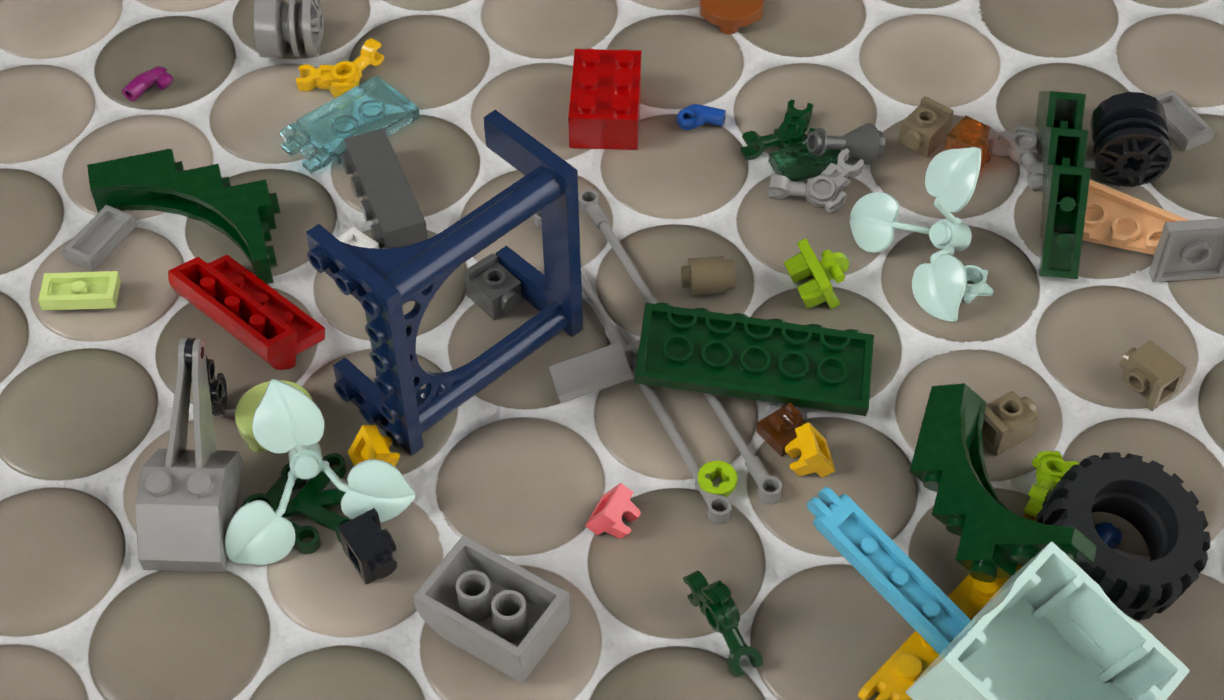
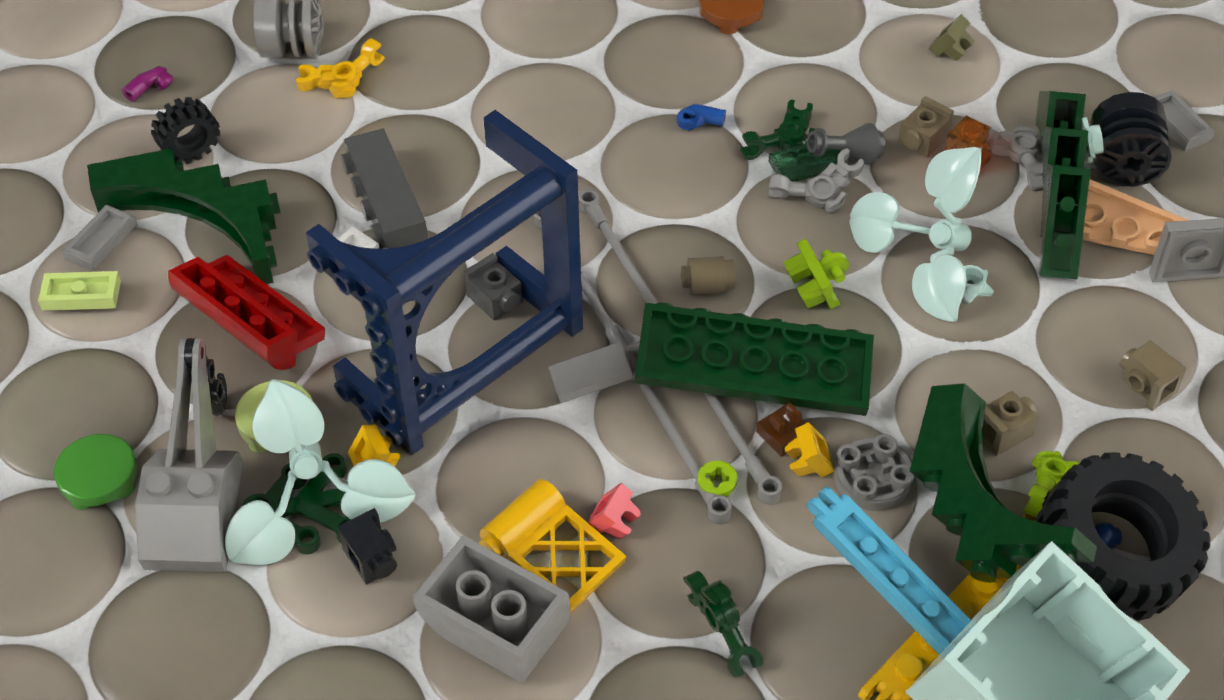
(96, 470): none -> bright green tile
(178, 118): none -> black tyre
(355, 112): clear light blue tile -> none
(531, 520): none -> yellow piece
(605, 99): red brick -> none
(874, 472): none -> light grey tile
(953, 39): none -> olive tile
(1094, 140): none -> light aqua plate

